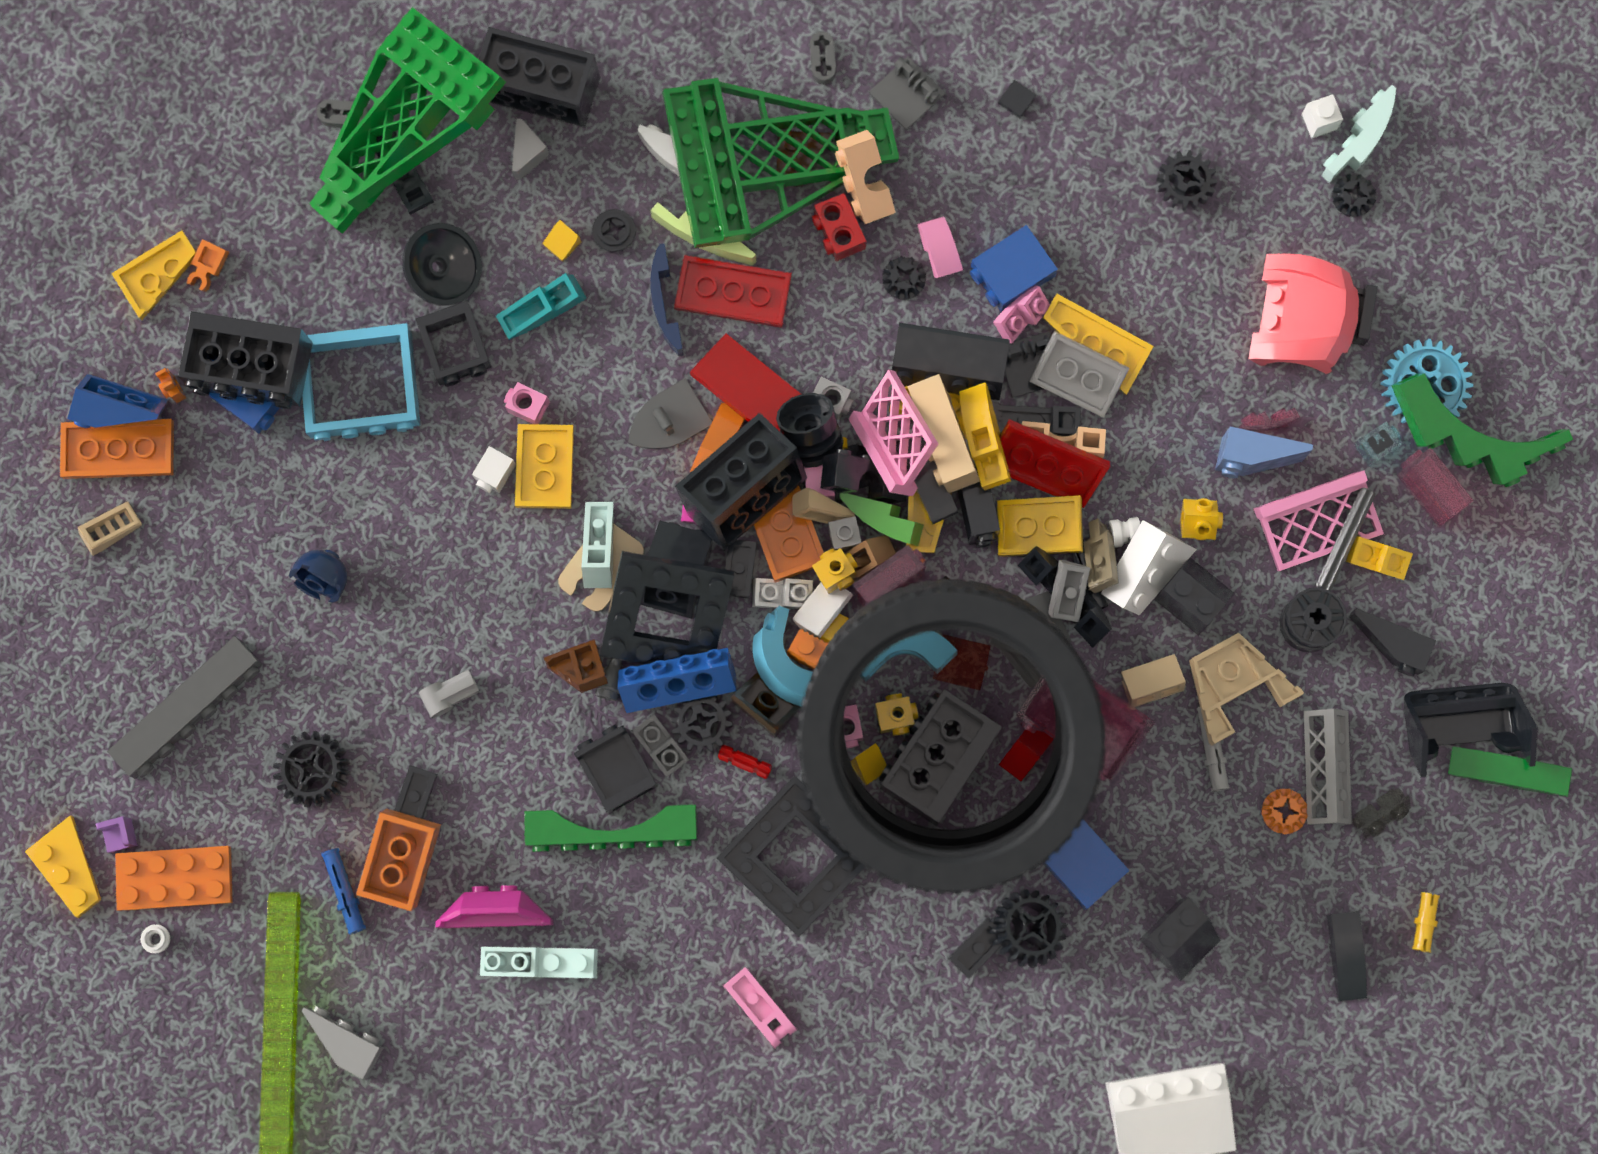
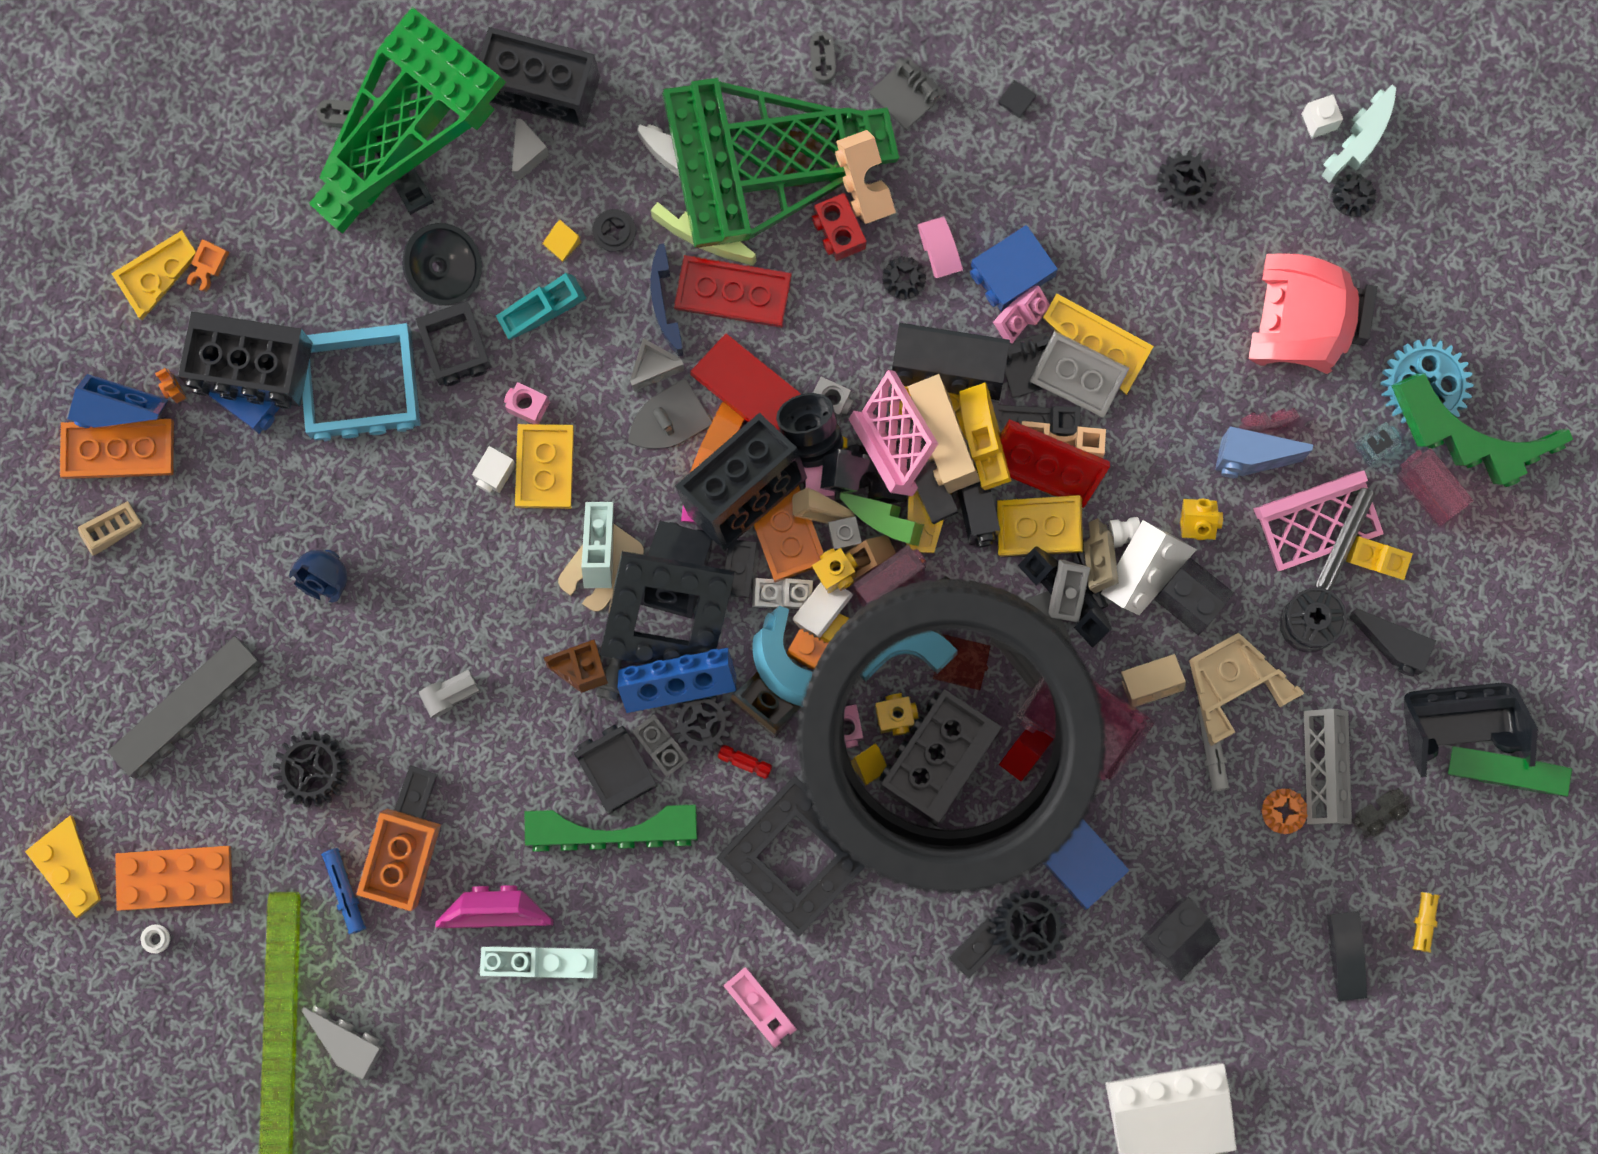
(118, 834): medium lavender panel -> none
(653, 365): none -> light grey slope

